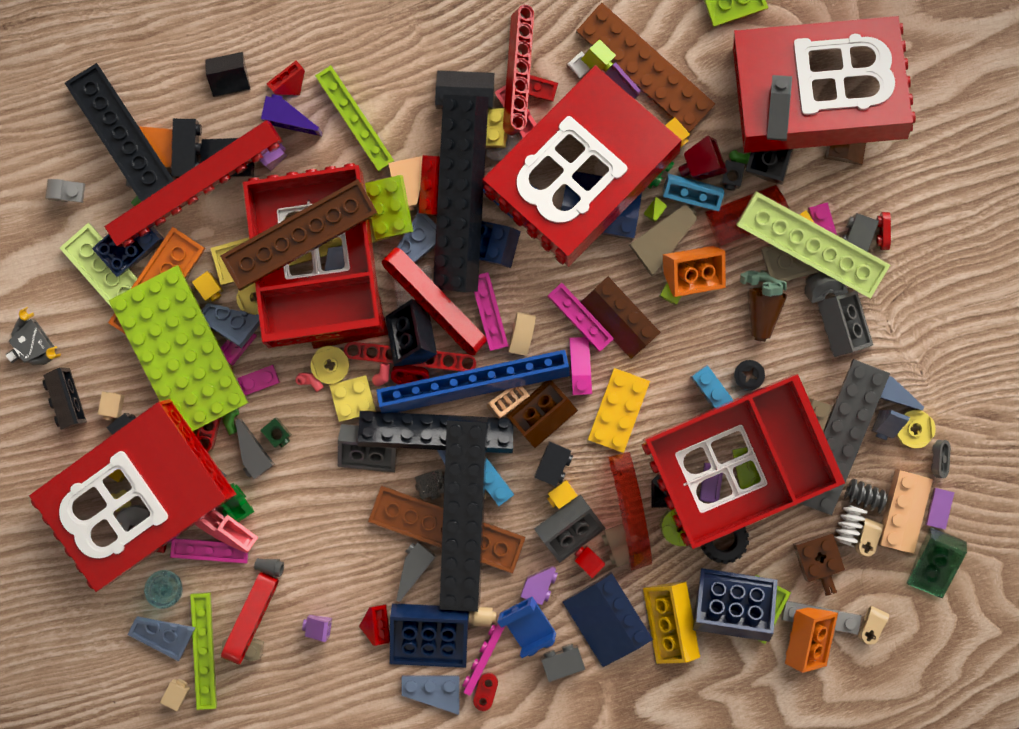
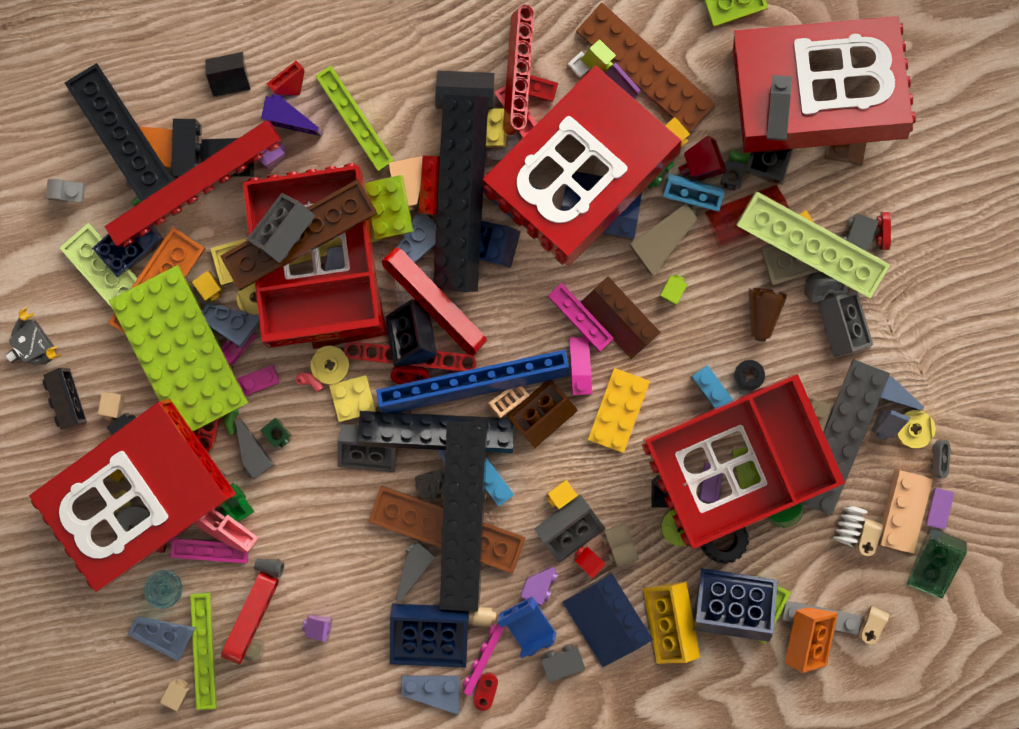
(281, 227): none -> dark grey slope
(376, 625): red slope -> none
(382, 377): coral arm -> none
(490, 313): dark pink plate -> none
(522, 333): tan slope -> none
(553, 463): black brick -> none
(631, 510): clear red windscreen -> none
(655, 209): lime slope -> none
(695, 270): orange slope -> none
(771, 286): sand green helmet -> none
(787, 517): none -> green cylinder
(822, 216): dark pink plate -> none
(825, 568): reddish brown brick -> none
(866, 494): dark grey piece -> none

